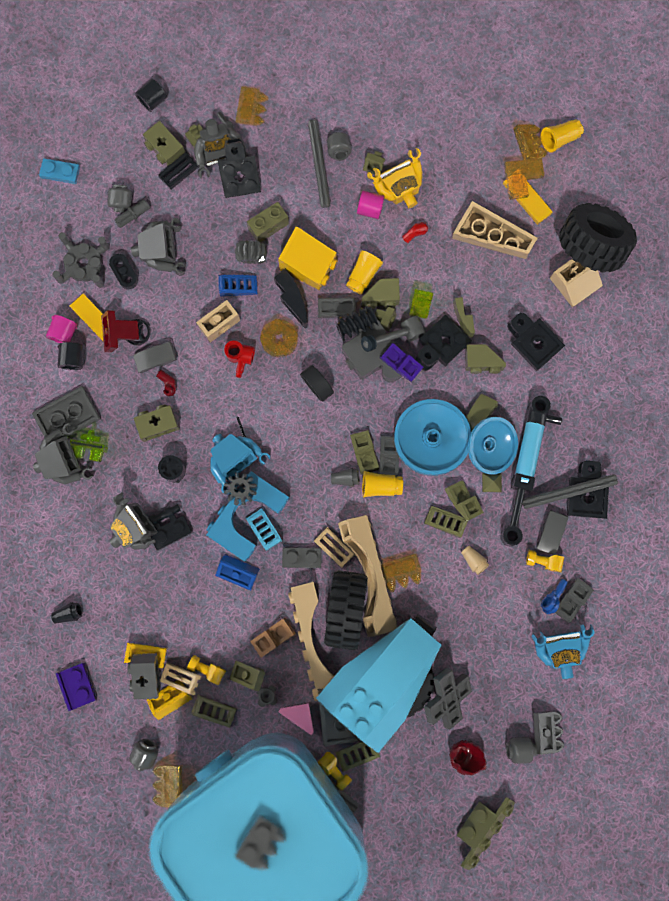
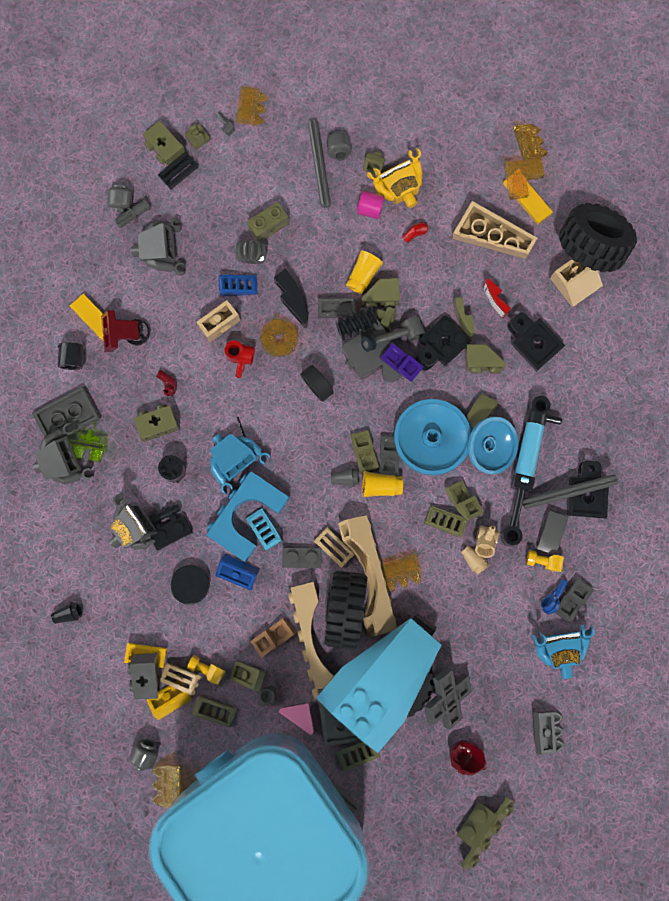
(59, 171): dark azure plate -> none
(61, 329): dark pink piece -> none
(76, 687): dark purple plate -> none
(79, 252): dark grey plate -> none
(123, 272): black plate -> none
(151, 95): black piece -> none
(155, 356): dark grey slope -> none
(189, 584): none -> black tile
(211, 145): dark grey torso -> none
(238, 162): black plate -> none
(240, 496): dark grey gear -> none
(259, 843): dark grey plate -> none
(307, 259): yellow slope -> none
(328, 764): yellow leg -> none
(421, 303): clear neon green panel -> none
(486, 541): none -> tan piece
(491, 482): olive slope -> none
(493, 292): none -> red slope
(521, 750): dark grey head -> none
(561, 134): yellow plant -> none

